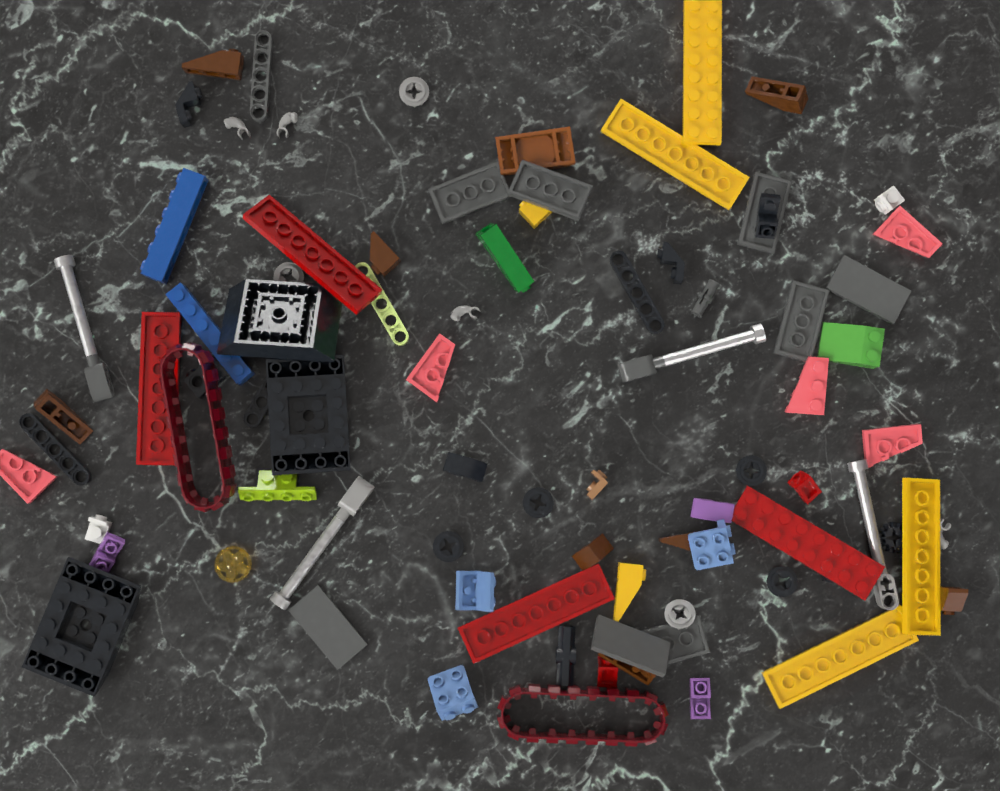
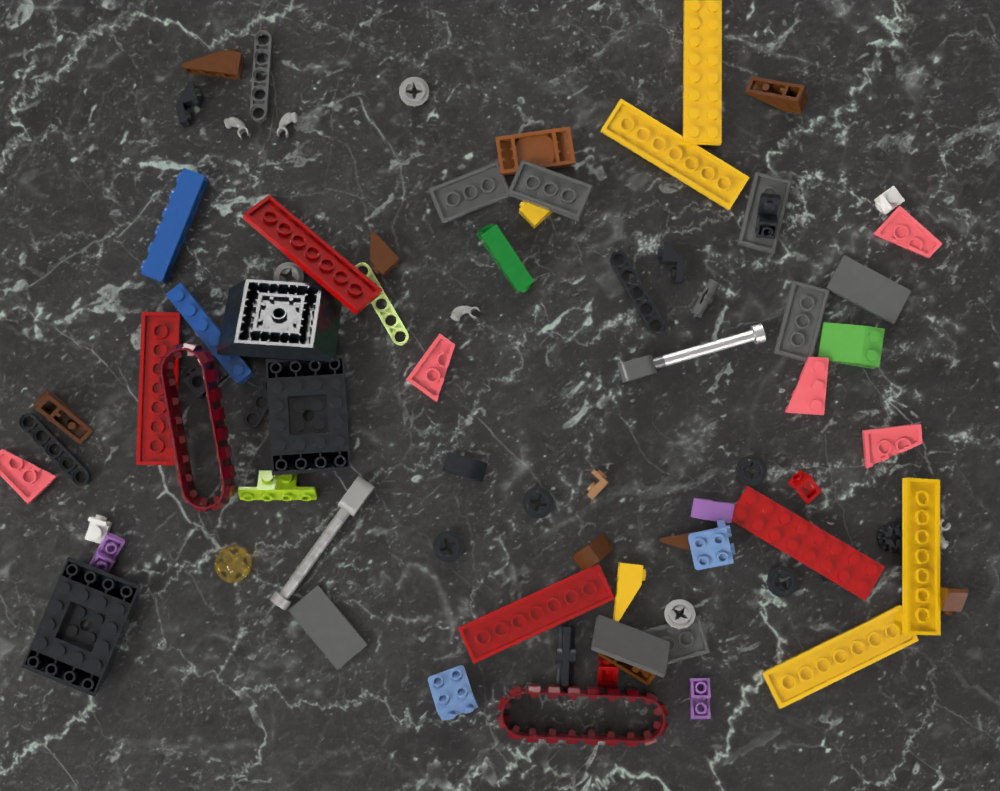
(97, 373): piece -> none
(475, 590): medium blue bracket -> none
(858, 469): flat silver piece -> none

